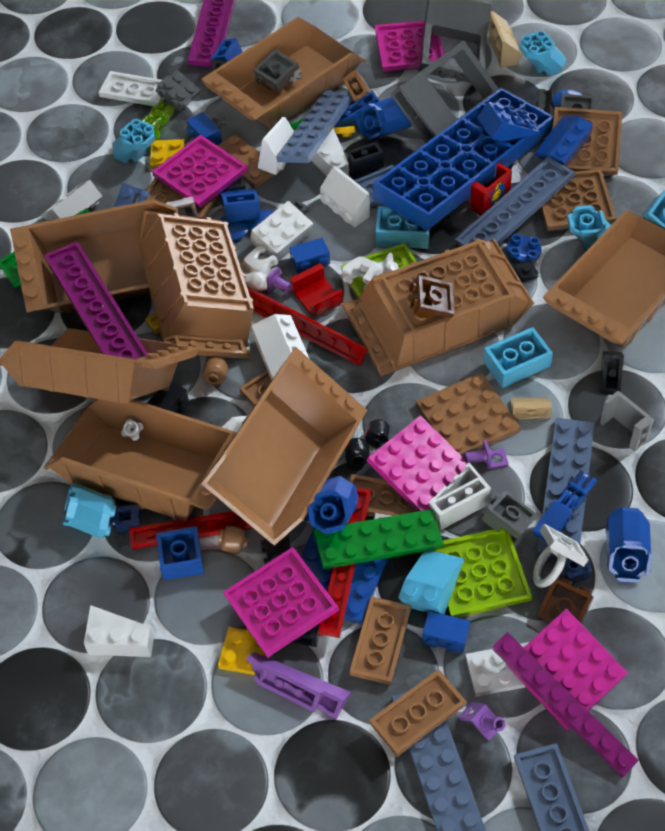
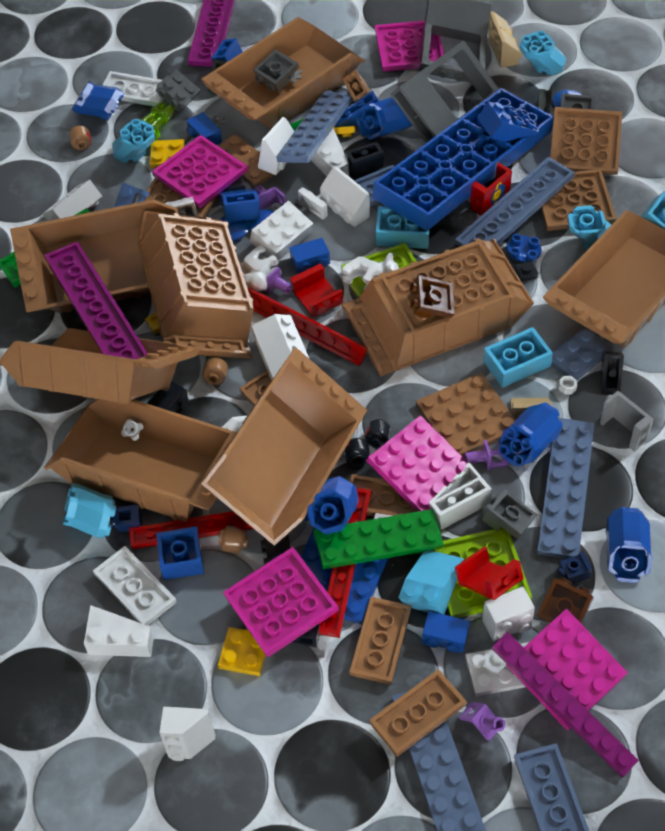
(80, 138): none -> medium nougat head
(98, 100): none -> blue brick
(134, 586): none -> white plate
(185, 731): none -> white slope
(269, 196): none -> medium lavender bracket
(298, 686): medium lavender wedge -> none
(313, 203): none -> white plate
(487, 577): none -> red panel
(508, 613): none -> white brick
(530, 434): none -> blue brick
(560, 511): blue arm -> none
(563, 548): white tile -> none
(565, 139): blue slope -> none
(567, 385): none -> white tile
(579, 354): none -> sand blue plate

